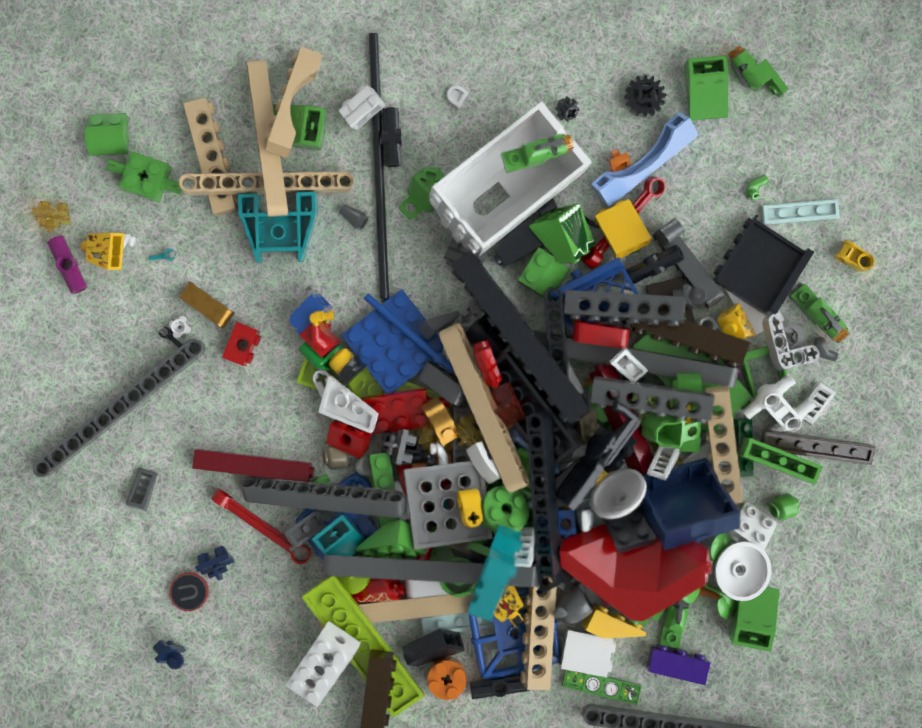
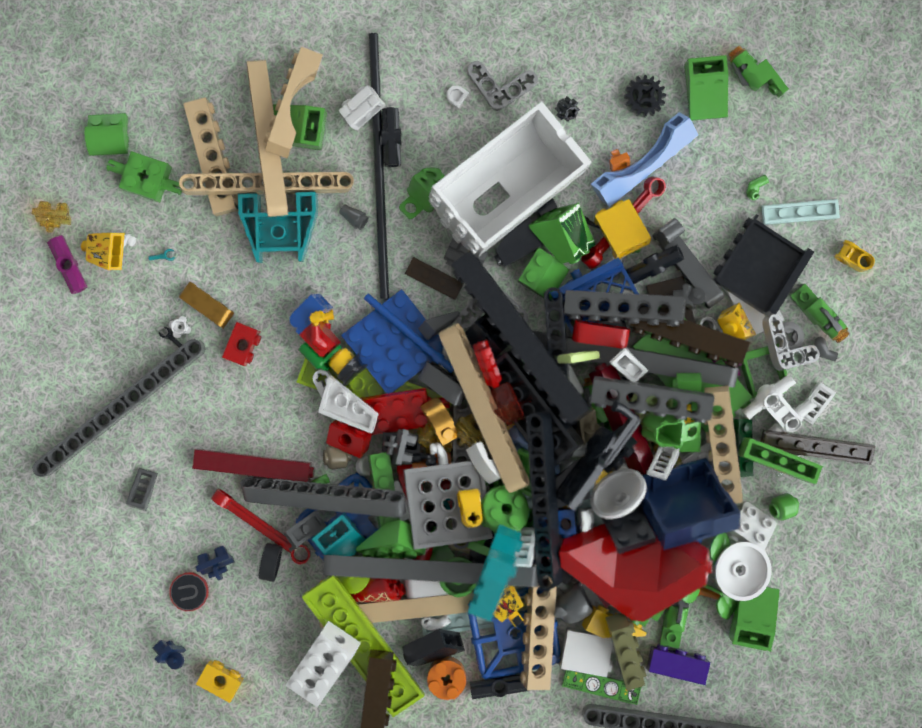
(209, 681): none -> yellow brick
(270, 562): none -> black tyre
(434, 278): none -> dark brown tile
(434, 624): none -> white arm
(496, 91): none -> light grey beam
(537, 152): bright green plate -> none
(578, 356): none -> yellowish green tile
(625, 651): none -> olive brick

